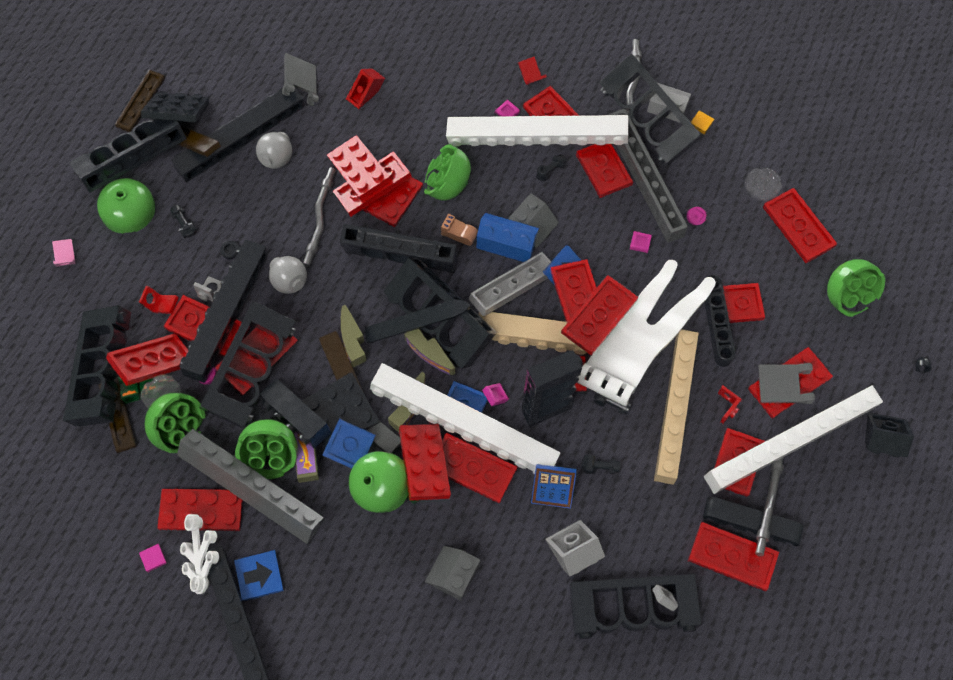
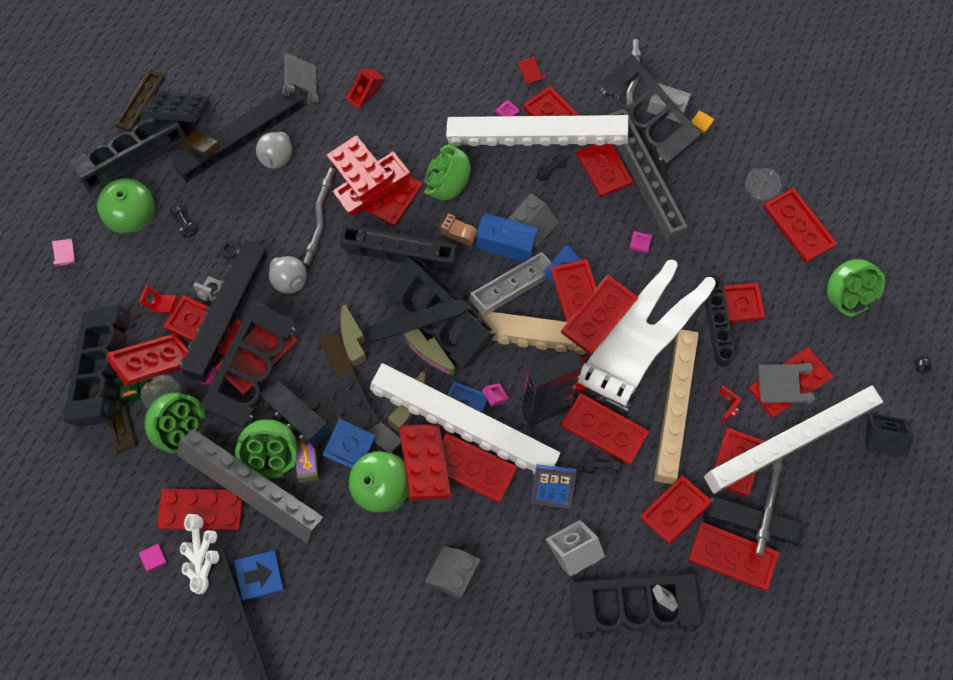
(605, 429): none -> red plate
(676, 510): none -> red plate
(696, 216): dark pink tile -> none

